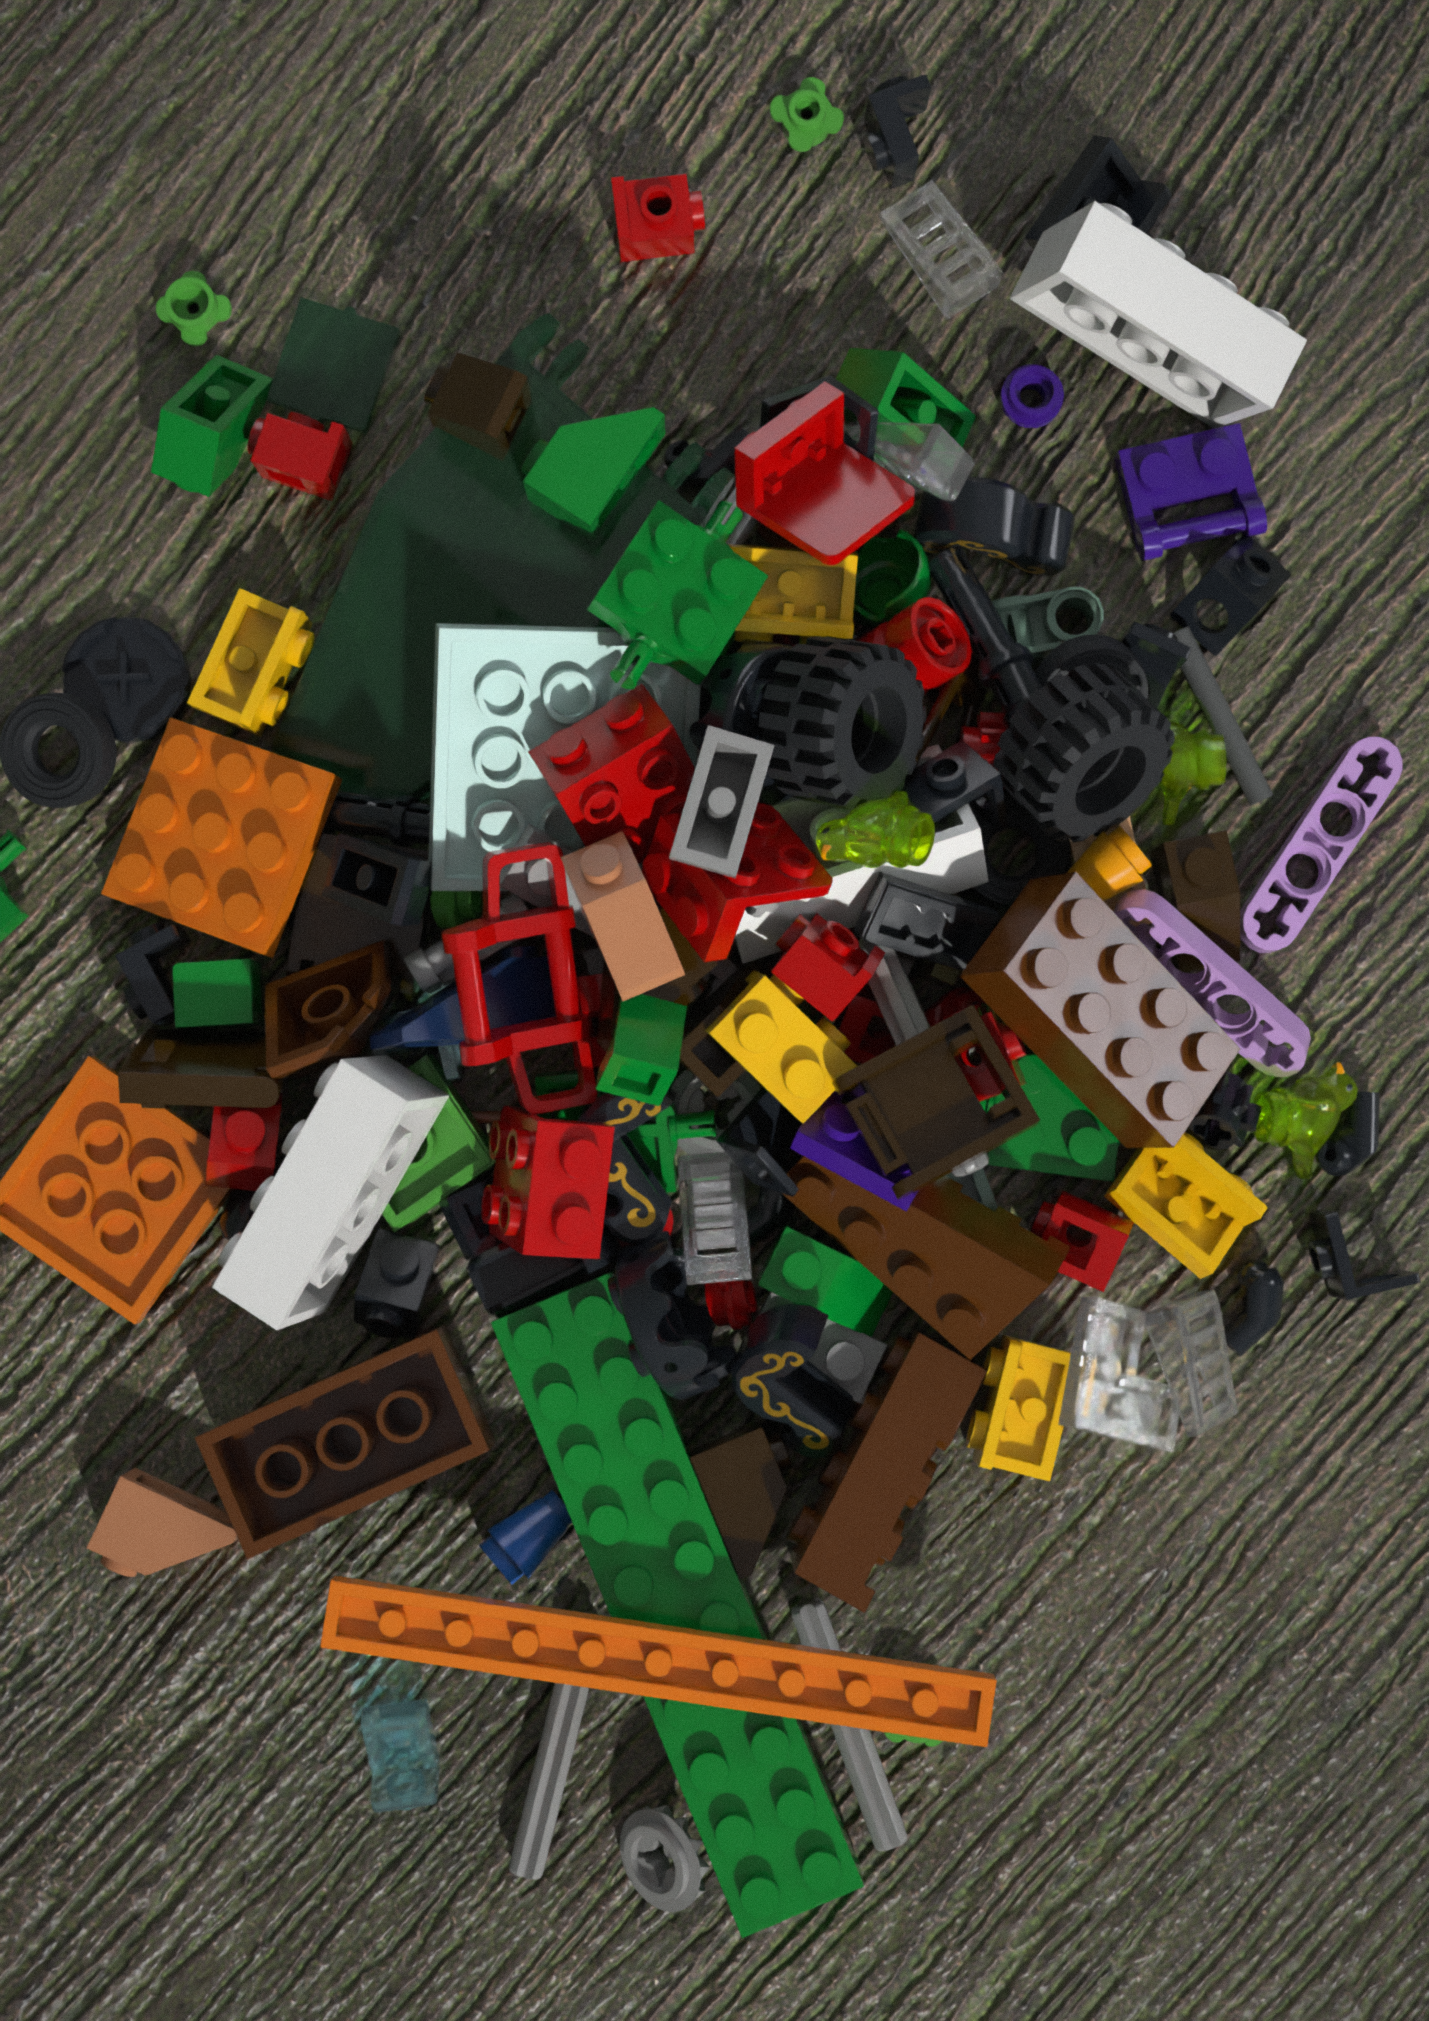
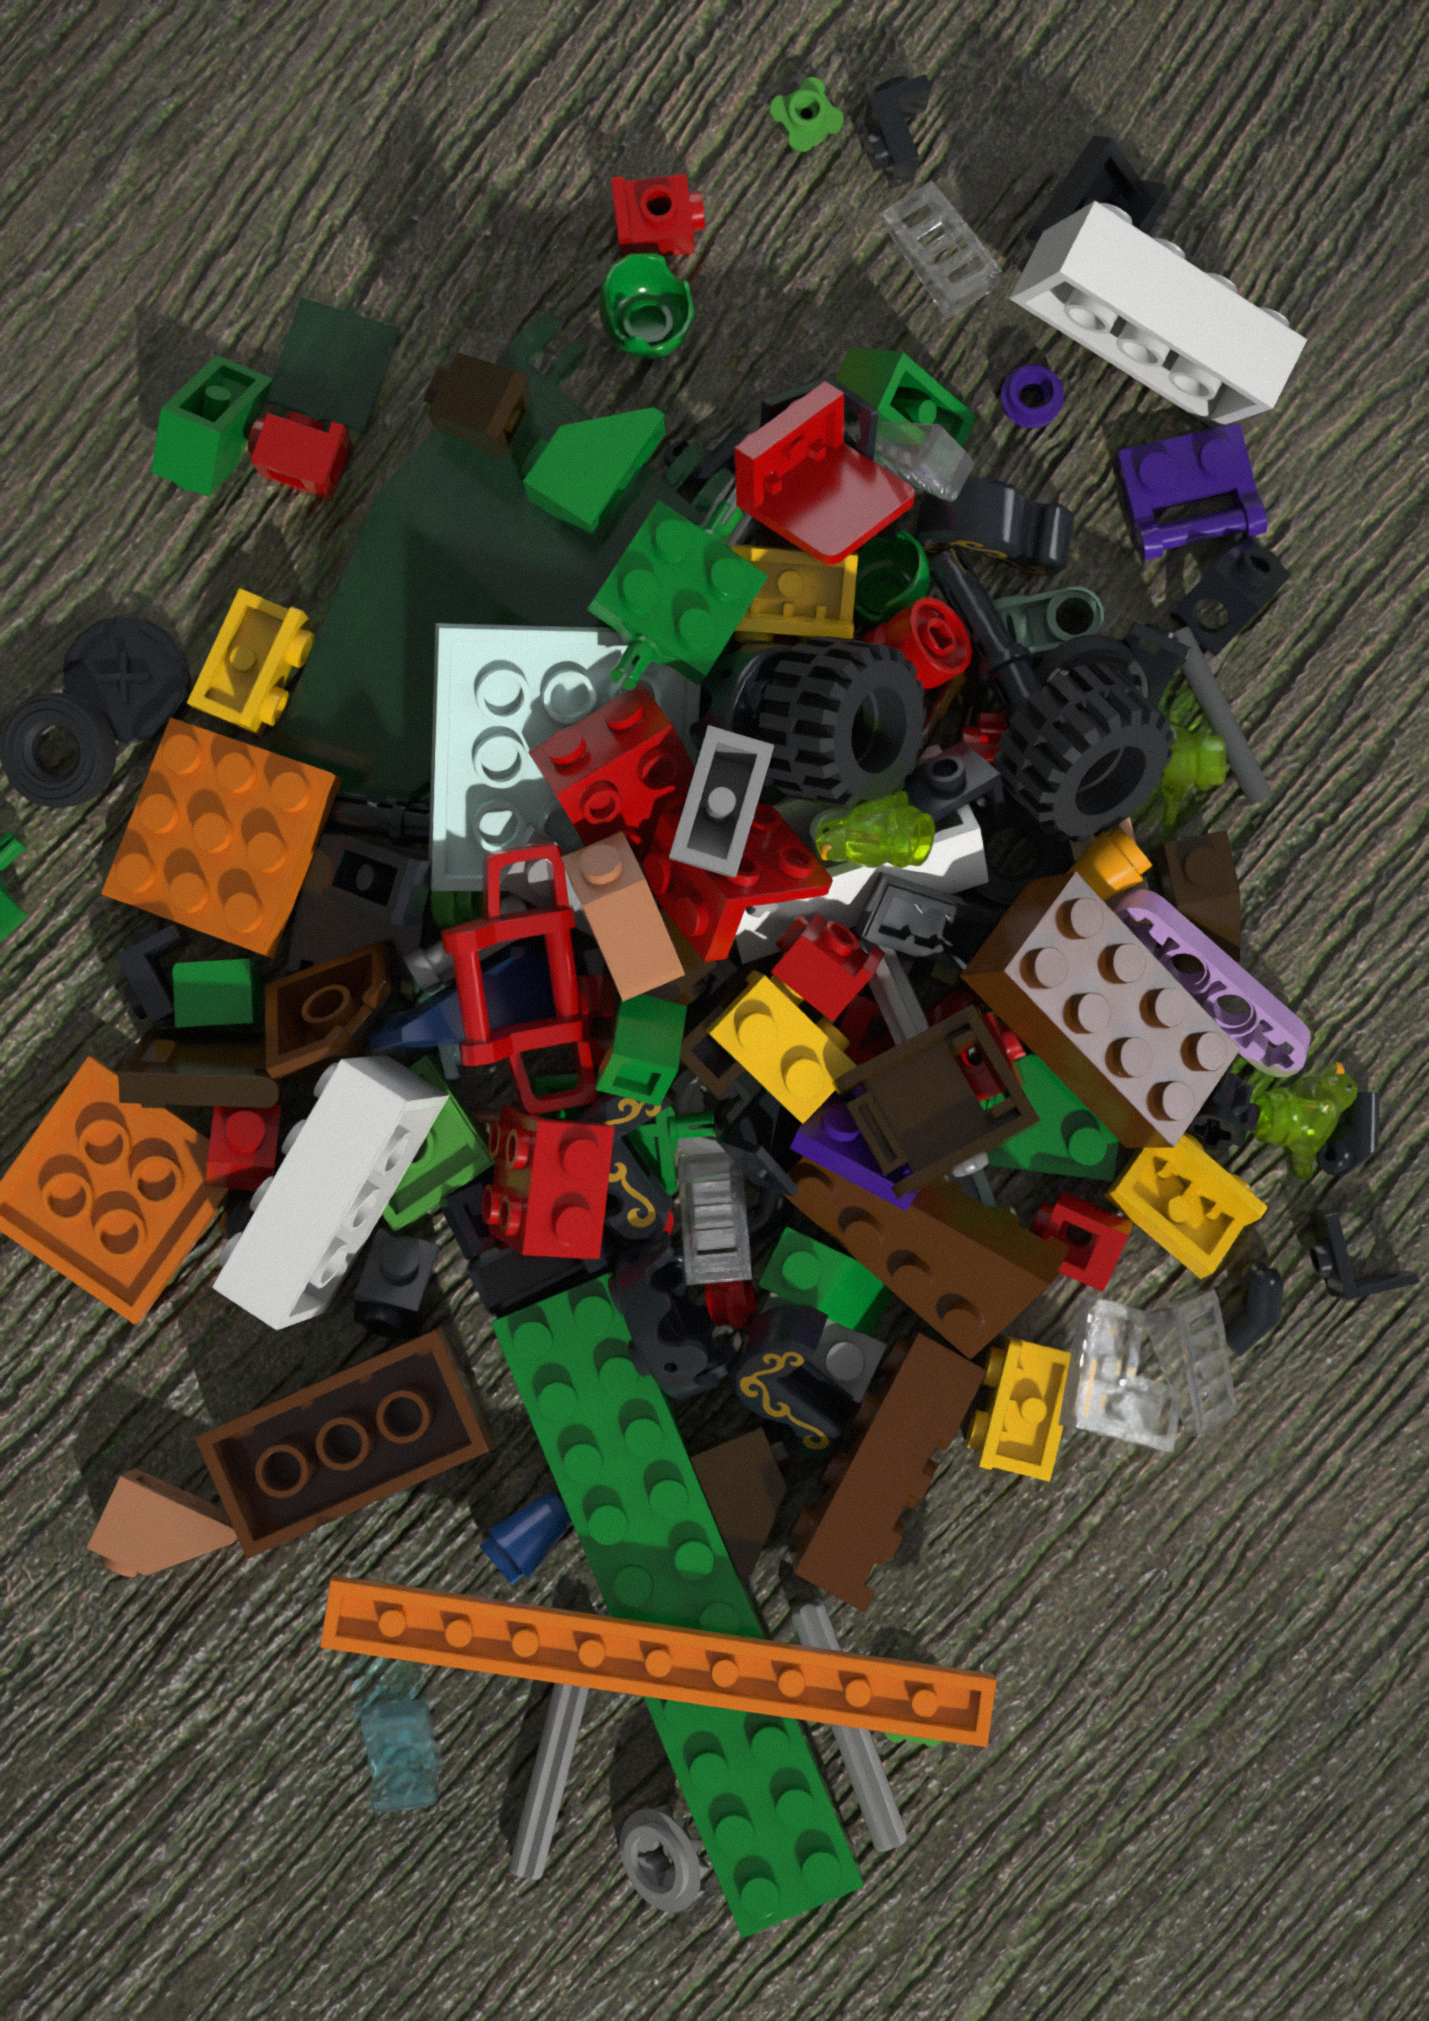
(190, 290): bright green plate -> none
(645, 306): none -> green hair
(1325, 849): lavender beam -> none

